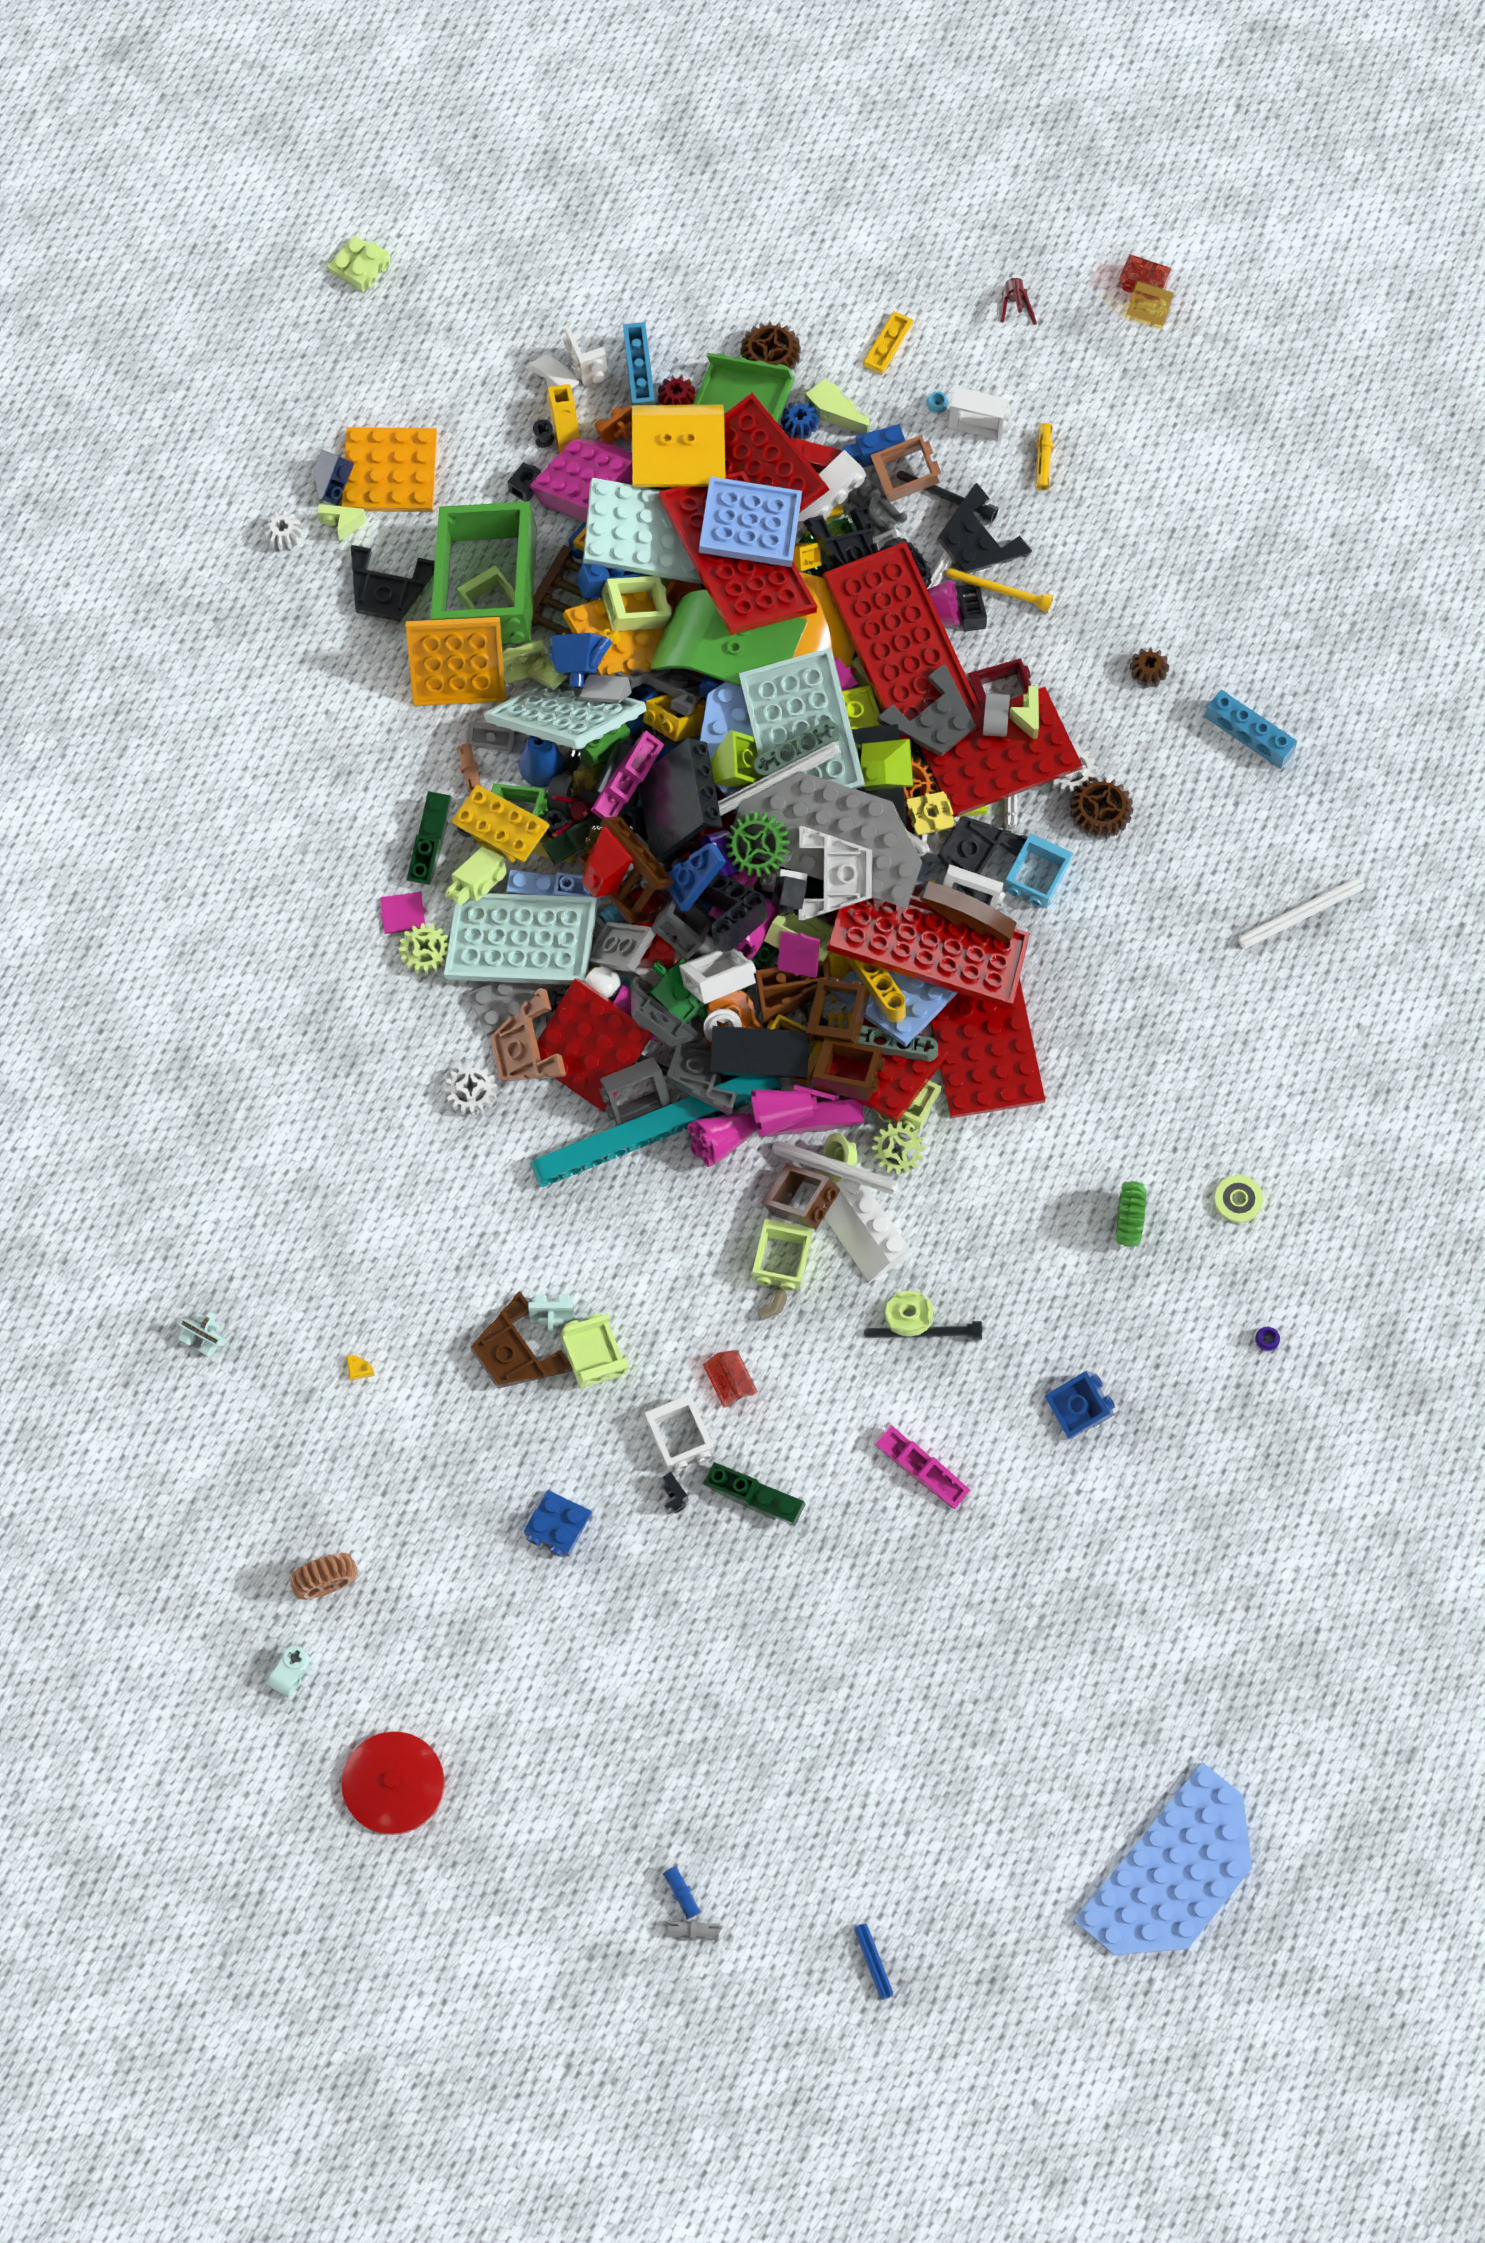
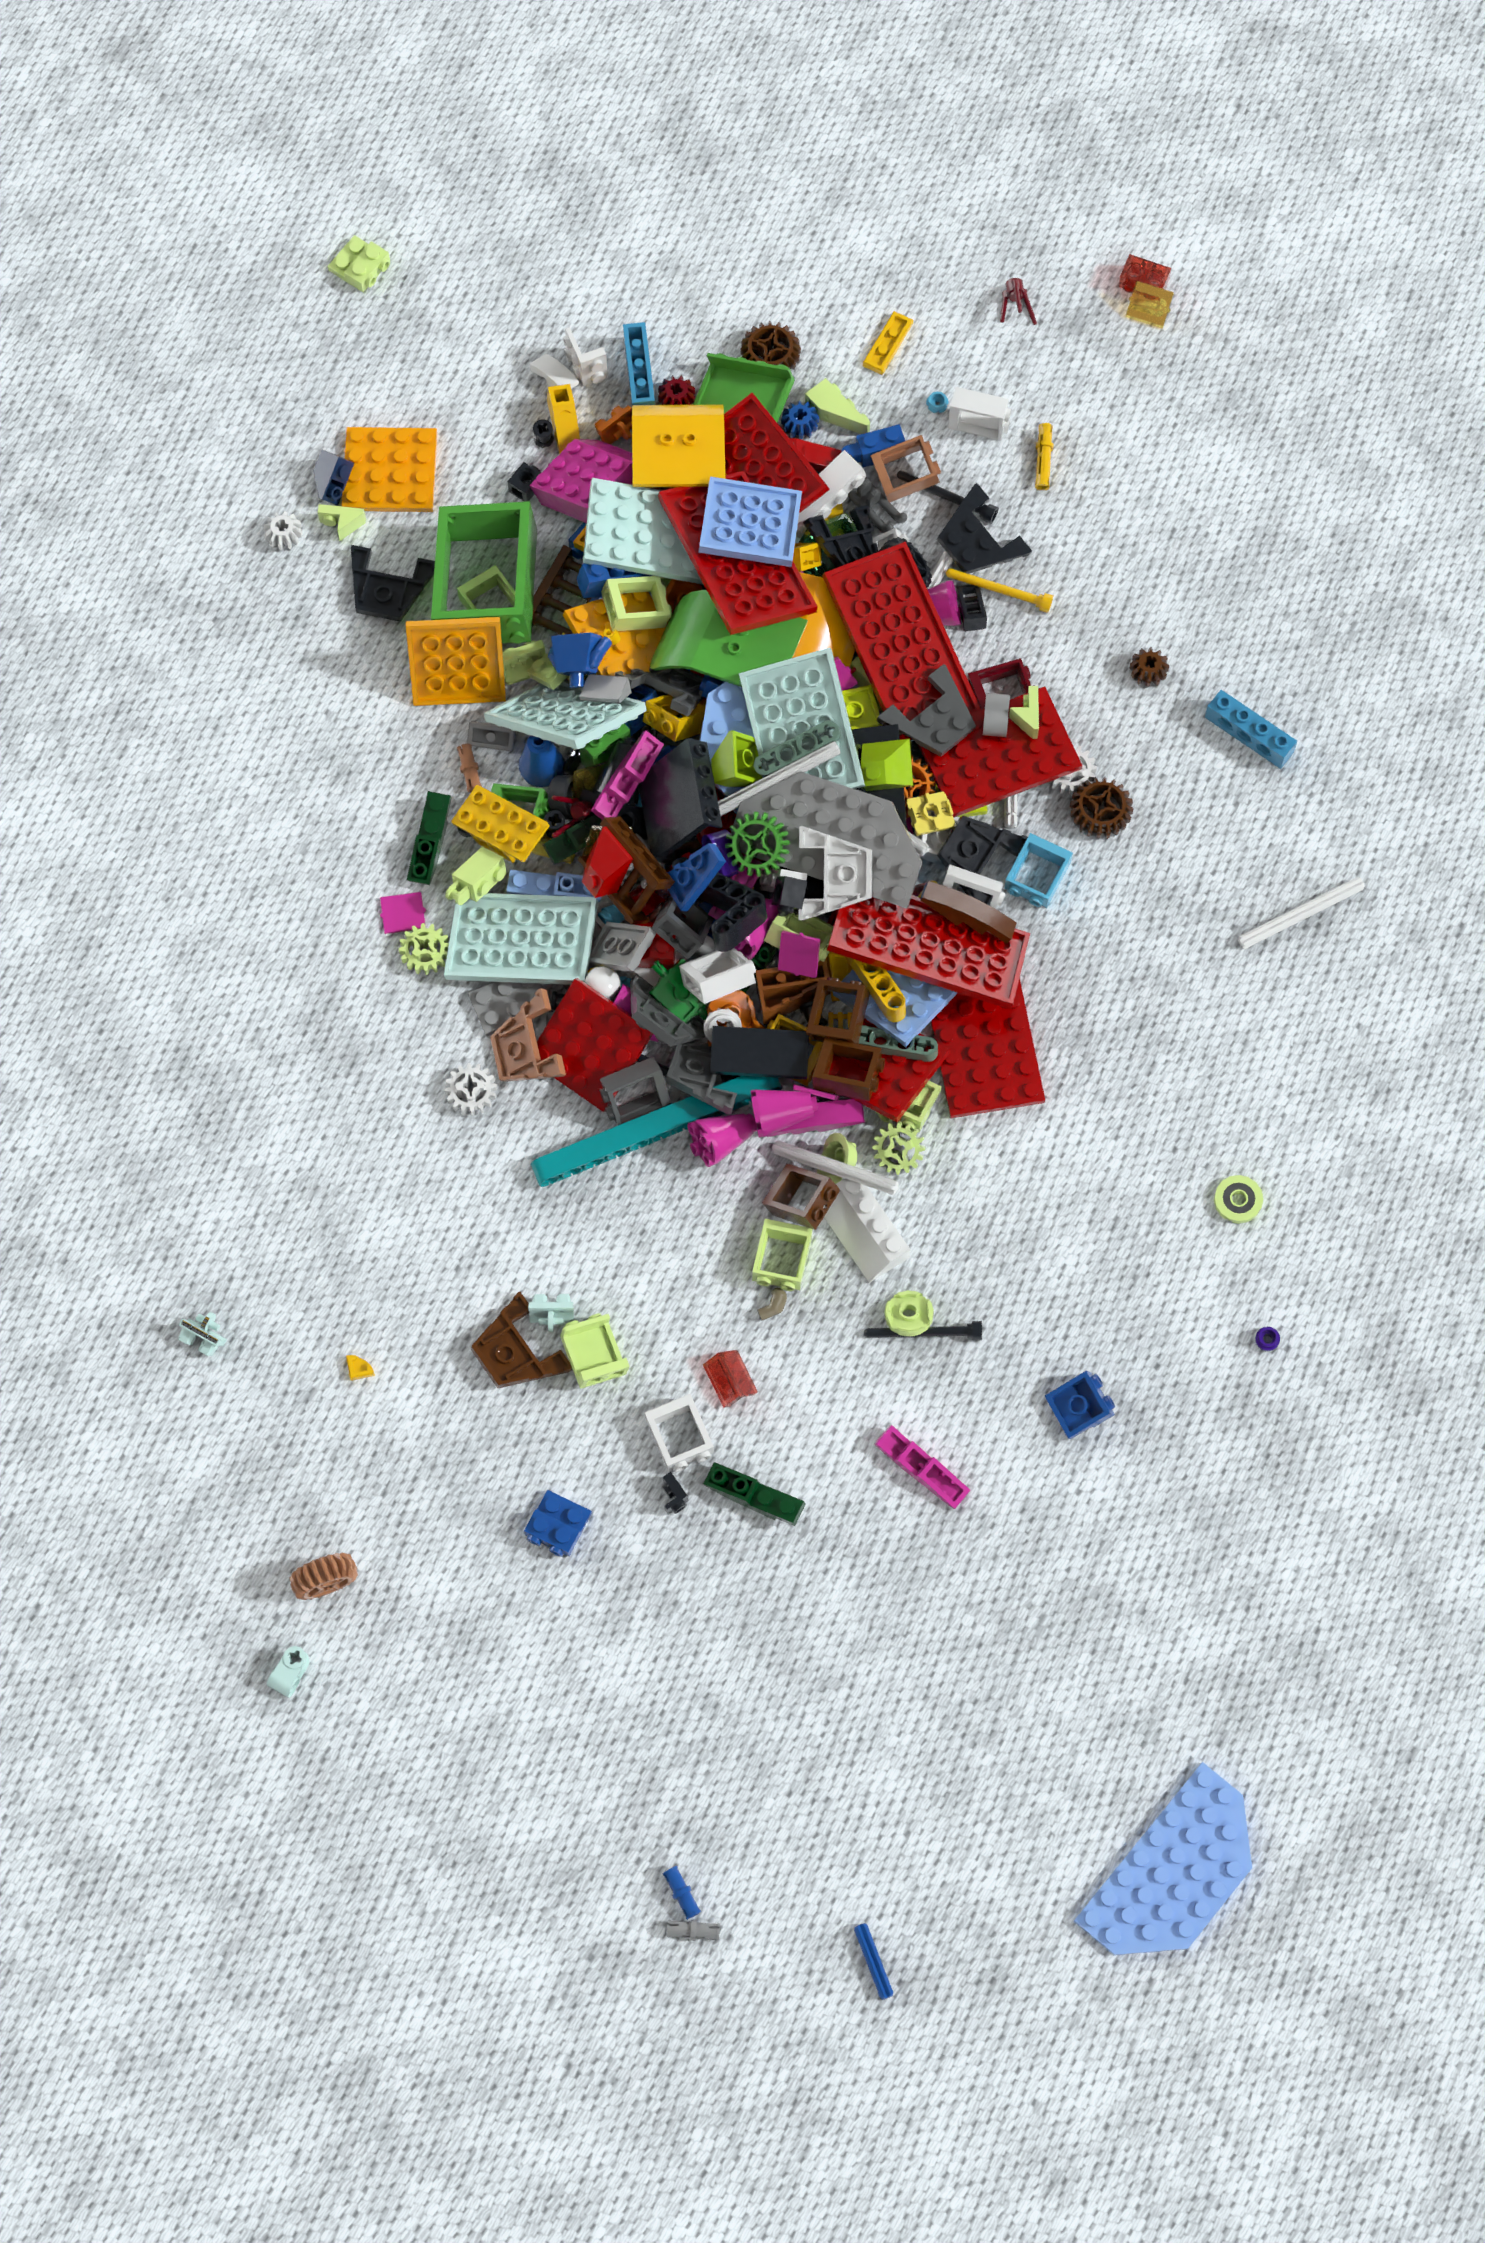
(393, 1783): red dish -> none
(1131, 1213): bright green gear -> none

